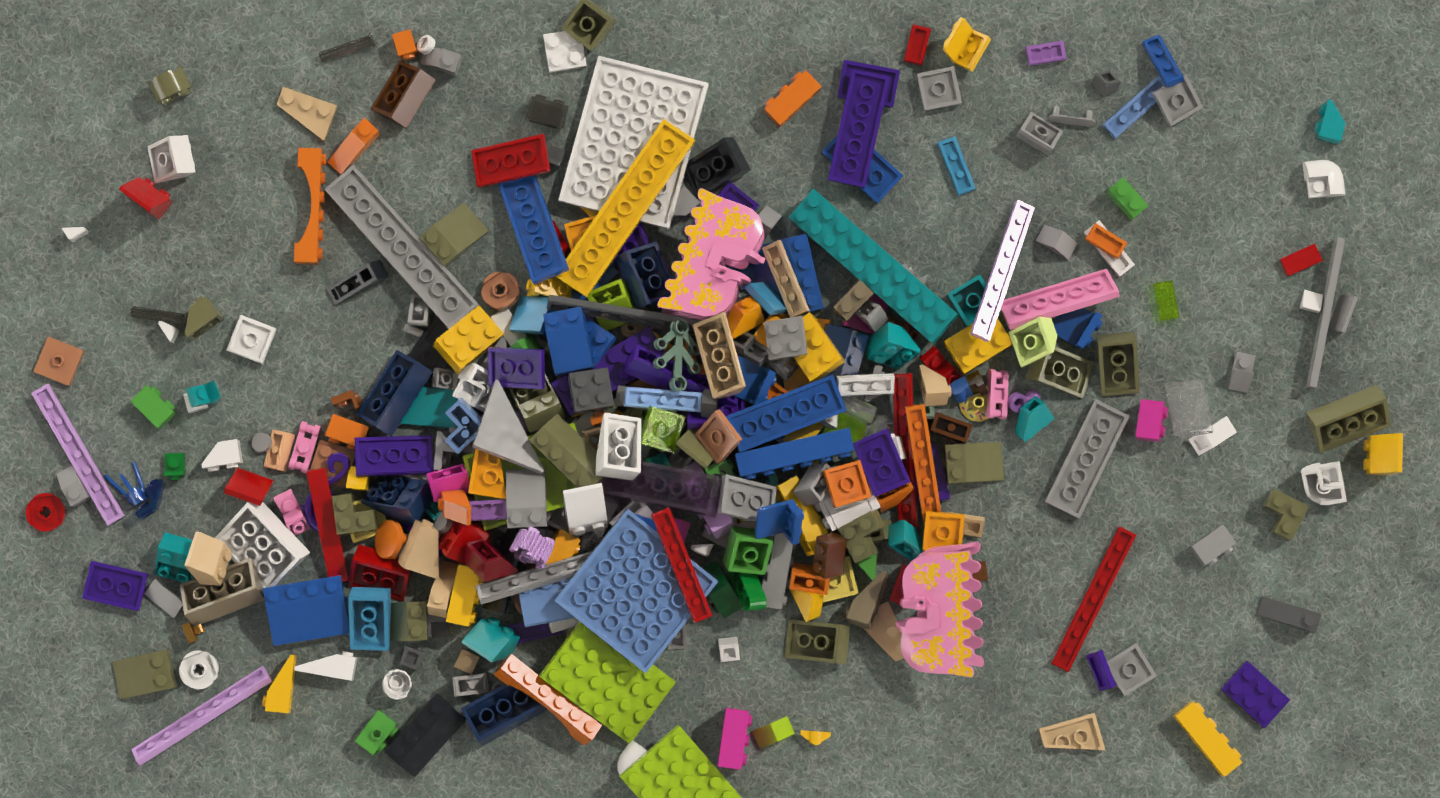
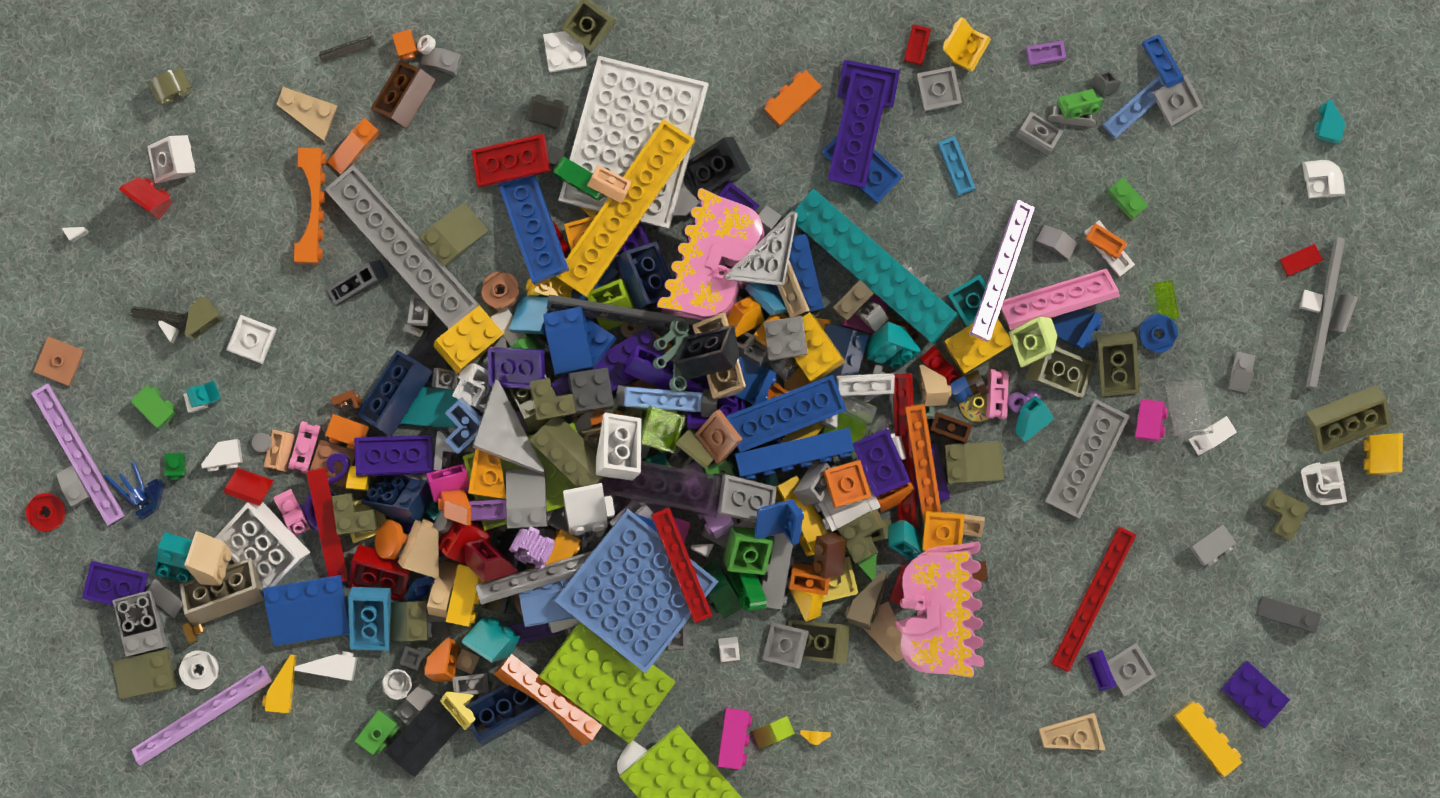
(139, 624): none -> light grey slope
(413, 704): none -> light grey slope
(418, 589): none -> clear blue plate
(442, 661): none -> orange slope
(455, 704): none -> light yellow slope
(545, 404): none -> olive brick
(576, 177): none -> green beam
(609, 184): none -> light nougat slope
(609, 507): none -> white tile
(708, 352): none -> black slope
(769, 258): none -> light grey tile
(785, 645): none -> light grey plate
(1079, 104): none -> bright green bracket
(1167, 338): none -> blue plate

